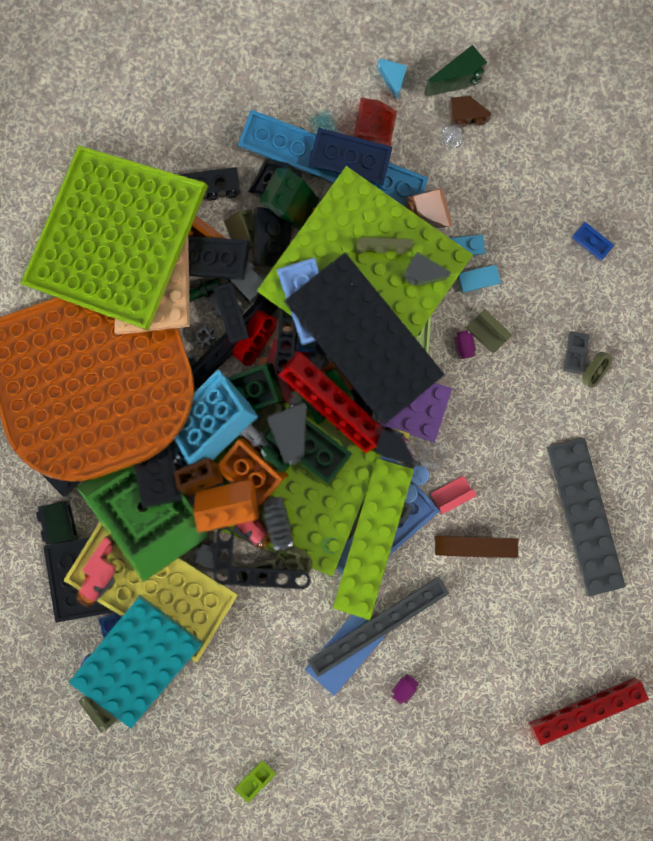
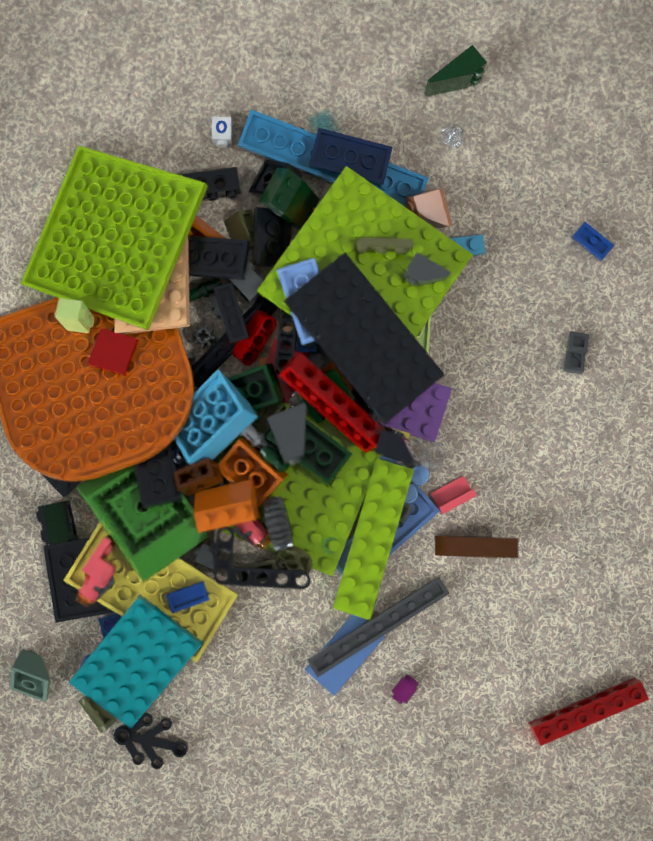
(30, 675): none -> sand green slope
(74, 315): none -> yellowish green brick
(113, 352): none -> red tile
(147, 741): none -> black plant
(187, 597): none -> blue tile
(222, 131): none -> white brick
(255, 781): lime slope -> none
(375, 121): clear red slope -> none
(393, 74): medium azure slope -> none
(465, 344): magenta brick -> none
(467, 111): reddish brown slope -> none
(479, 278): medium azure slope -> none
(489, 331): olive panel -> none
(586, 517): dark grey plate -> none
(596, 369): olive plate -> none

